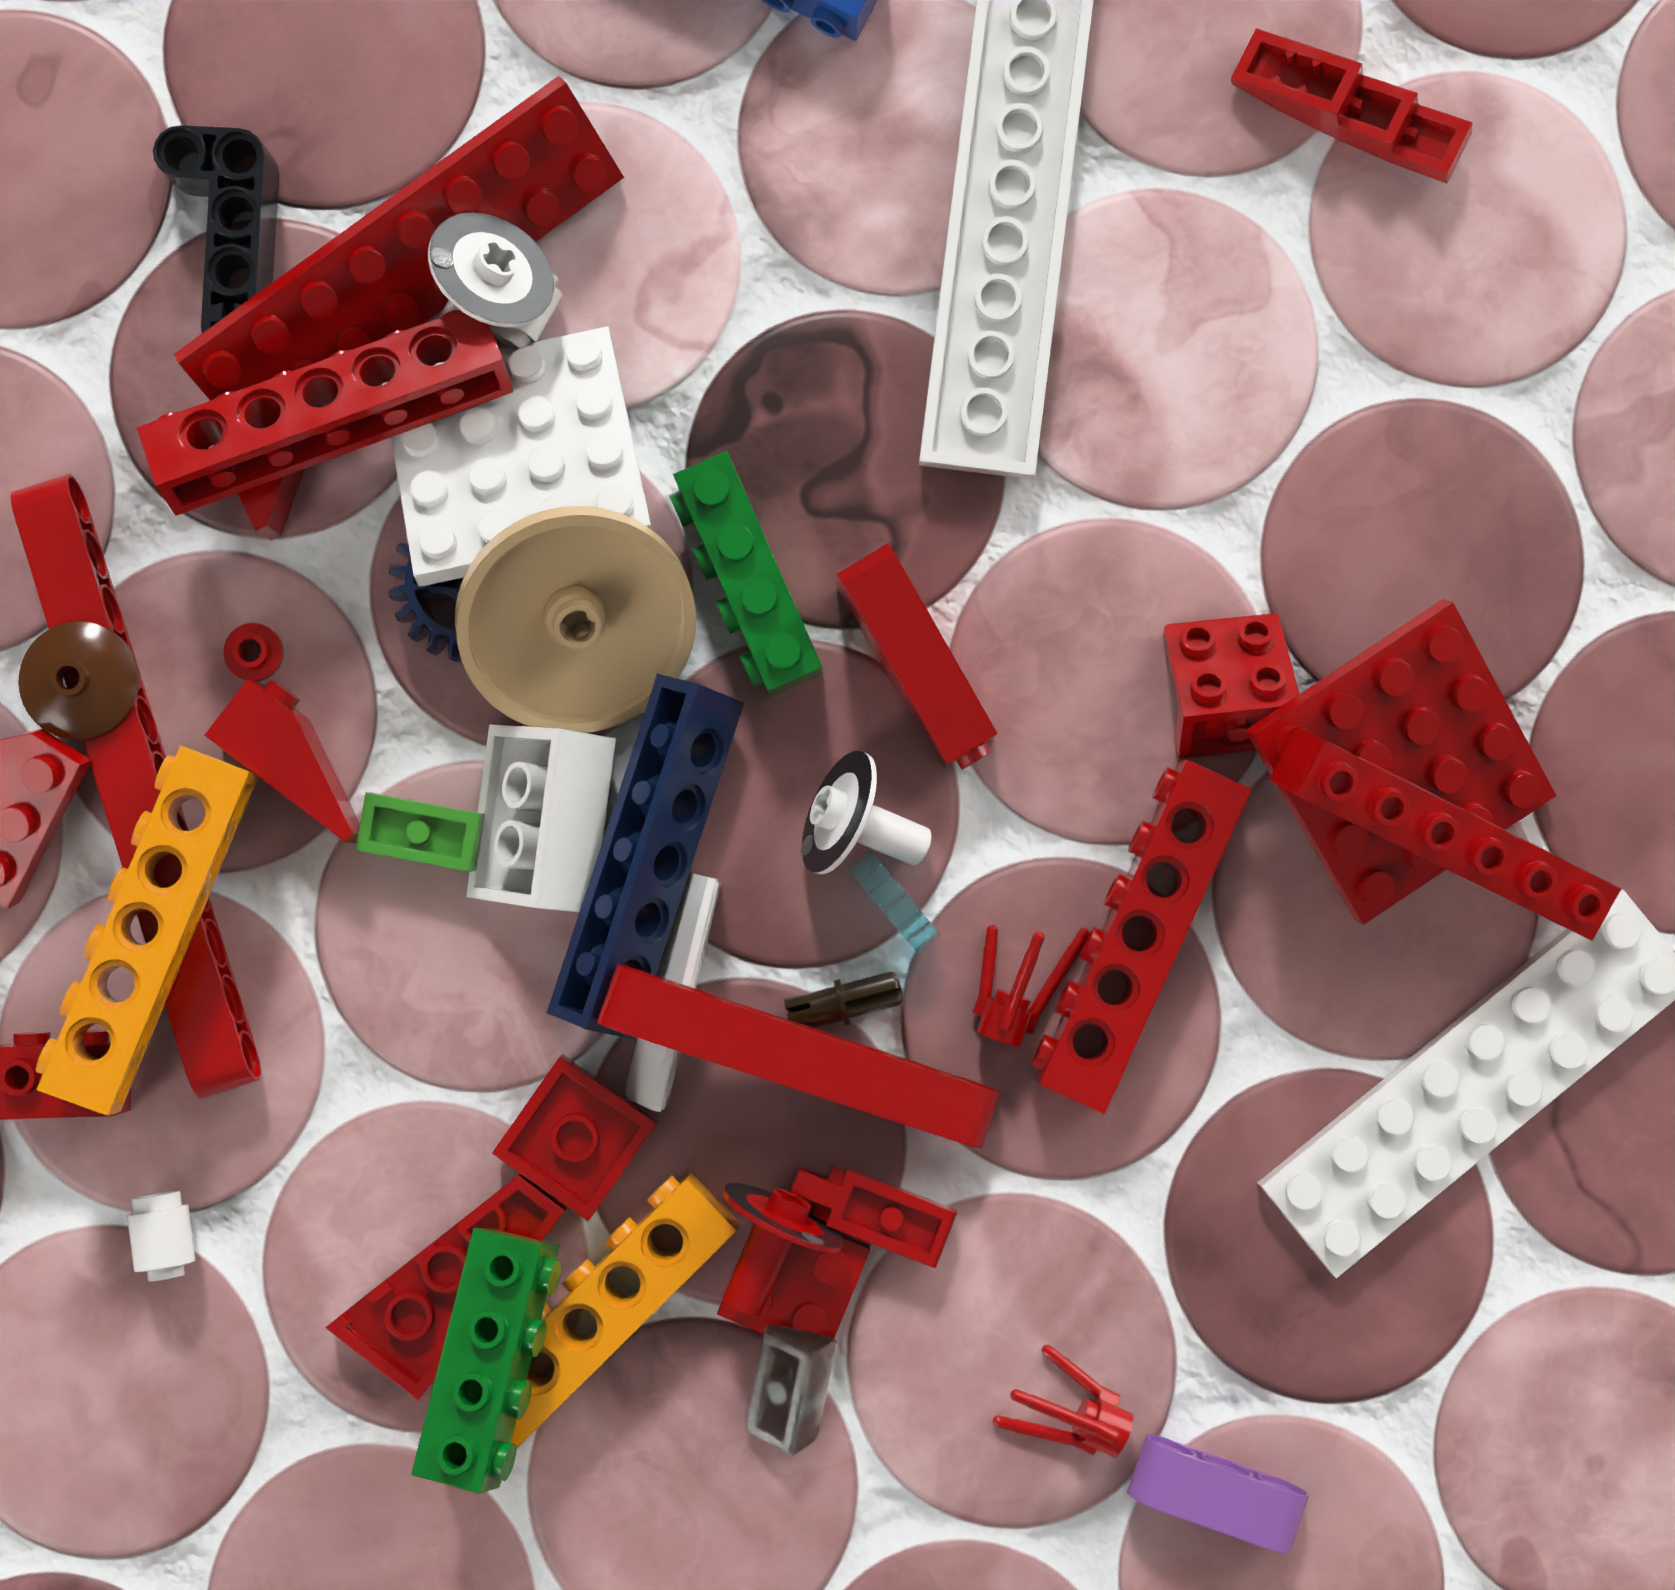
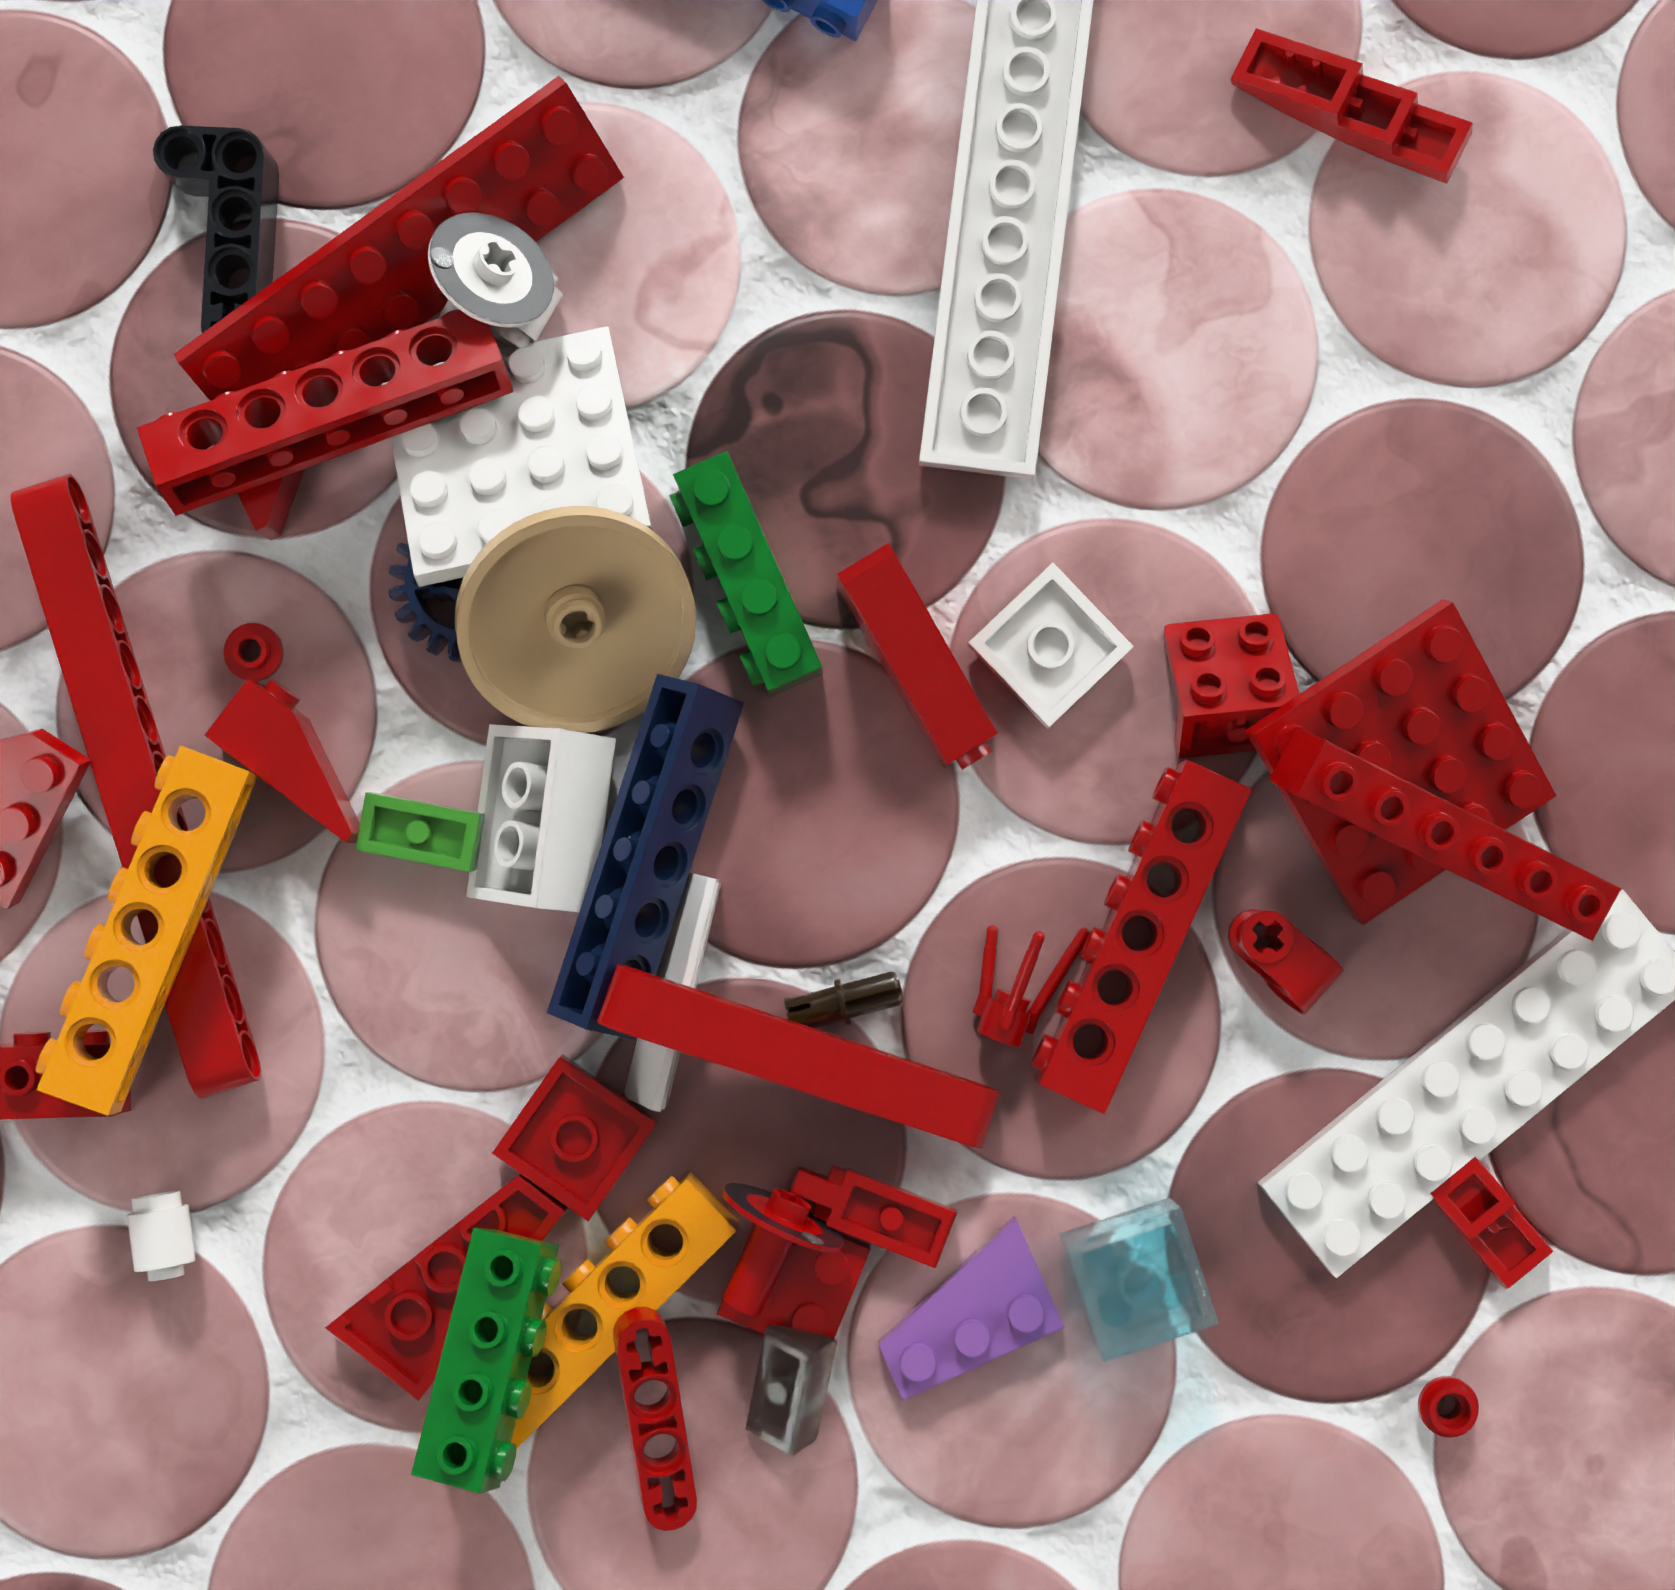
(105, 685): reddish brown dish -> none
(655, 1419): none -> red beam
(846, 816): white piece -> none
(894, 902): clear light blue beam -> none
(973, 1317): none -> medium lavender wing
(1050, 645): none -> white plate
(1095, 1424): red plant -> none
(1138, 1279): none -> clear light blue brick
(1218, 1493): medium lavender beam -> none
(1289, 964): none -> red piece
(1463, 1415): none -> red plate
(1490, 1223): none -> red slope

